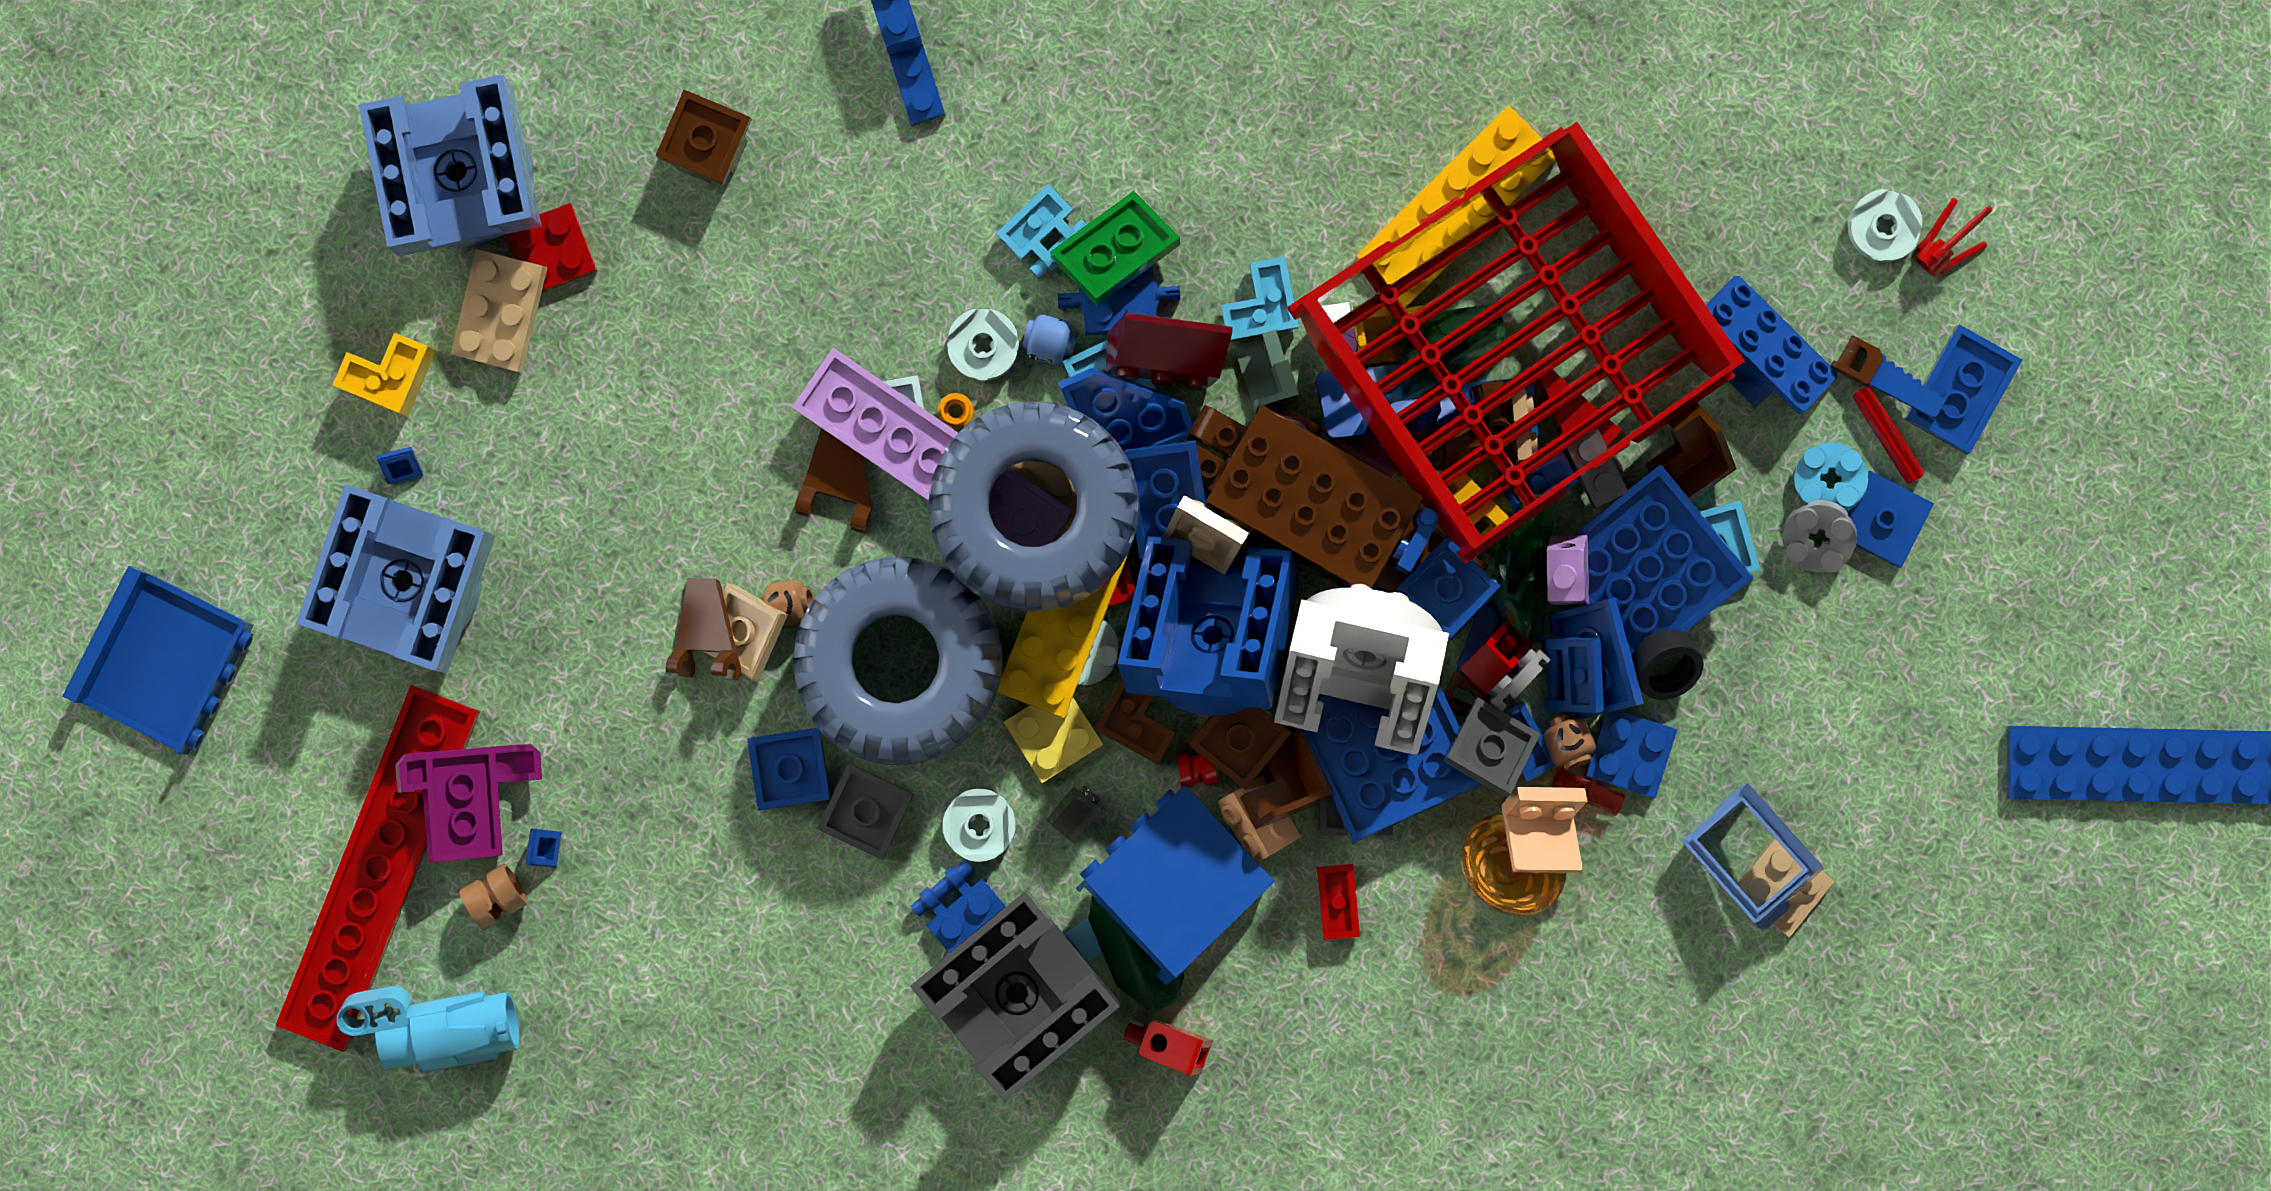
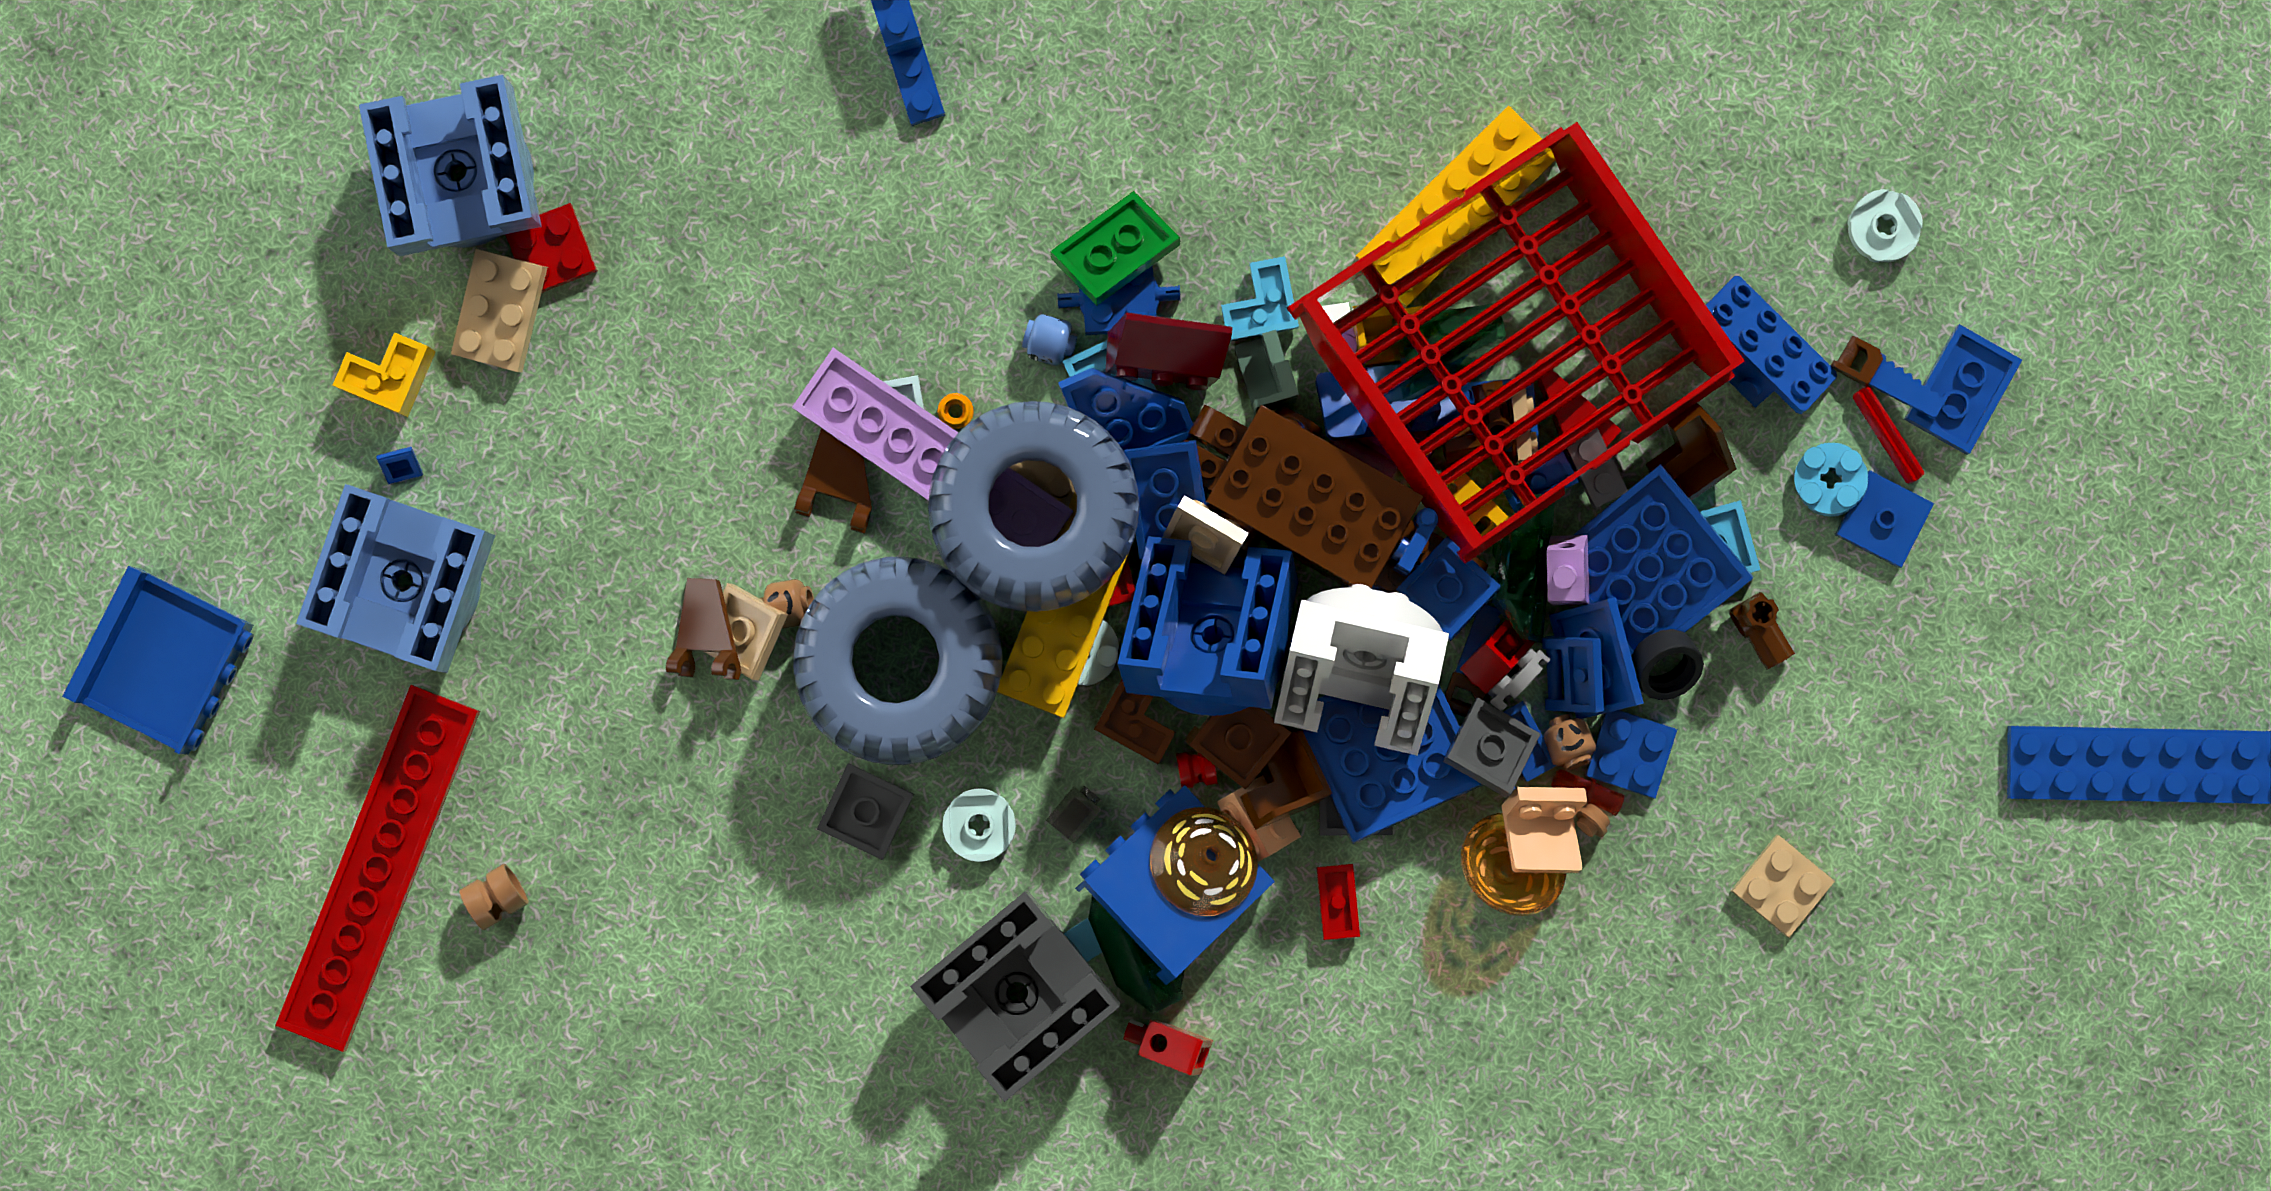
(436, 1031): medium azure piece -> none
(464, 796): magenta piece -> none
(543, 848): blue slope -> none
(704, 138): reddish brown panel -> none
(788, 768): blue plate -> none
(963, 916): blue plate -> none
(983, 324): light aqua plate -> none
(1034, 224): medium azure plate -> none
(1052, 741): light yellow plate -> none
(1187, 874): none -> clear orange dish
(1592, 821): none -> medium nougat plate
(1757, 622): none -> reddish brown piece
(1777, 904): medium blue piece -> none
(1825, 556): light grey plate -> none
(1935, 256): red plant -> none

